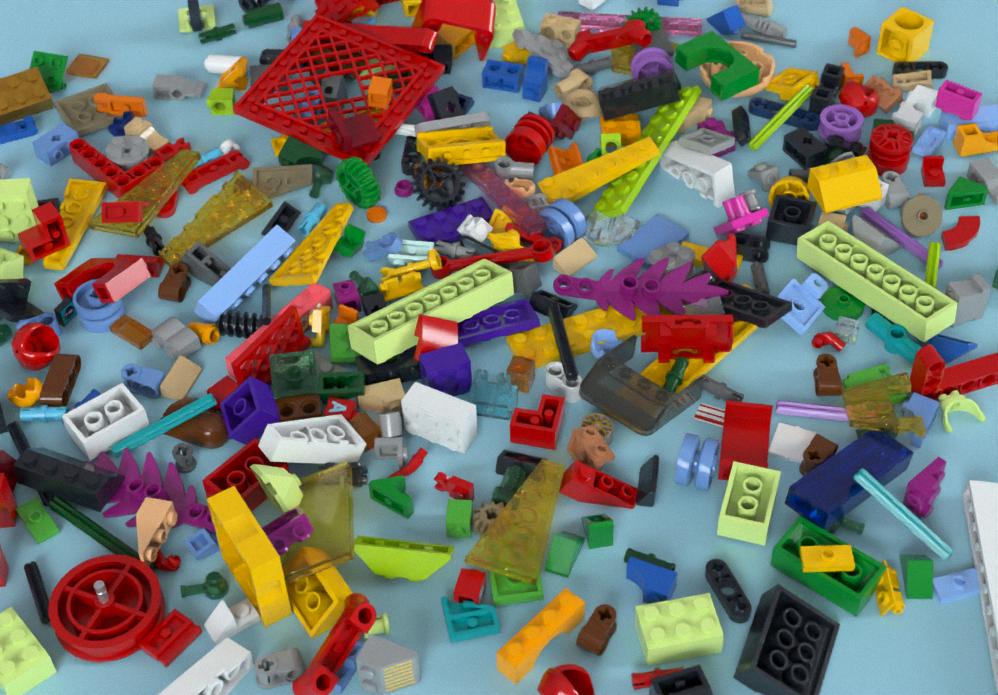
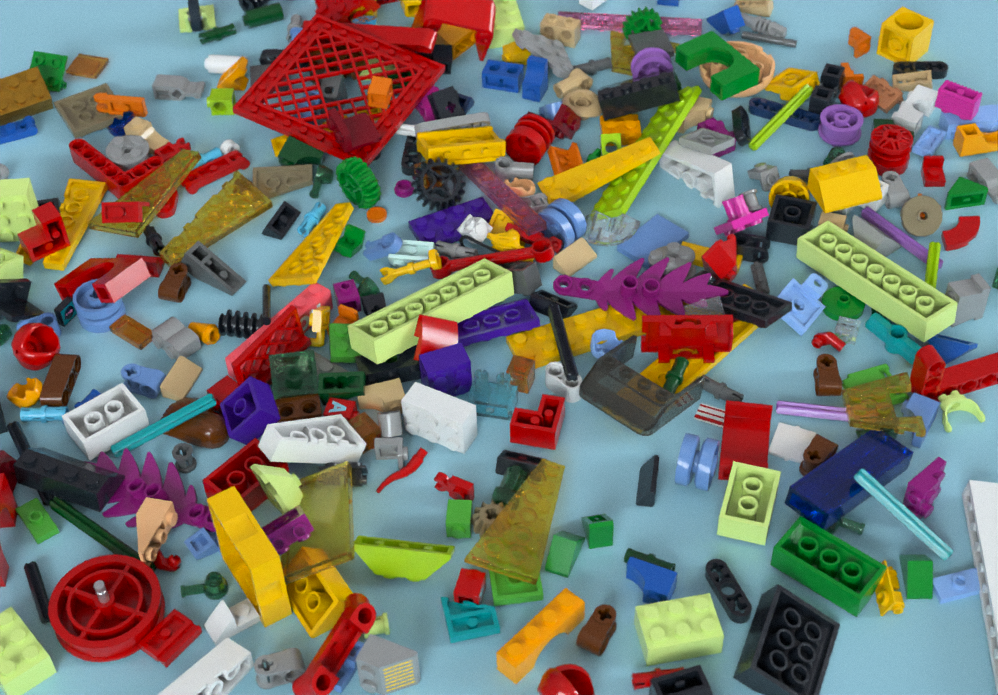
(54, 144): medium blue brick -> none
(245, 275): light blue brick -> none
(391, 494): green slope -> none
(397, 288): yellow hinge -> none
(587, 43): red plate -> none
(589, 447): nougat bracket -> none
(595, 487): red slope -> none
(602, 424): light grey wheel -> none
(804, 148): black brick -> none
(827, 558): yellow plate -> none
(837, 141): black hinge -> none

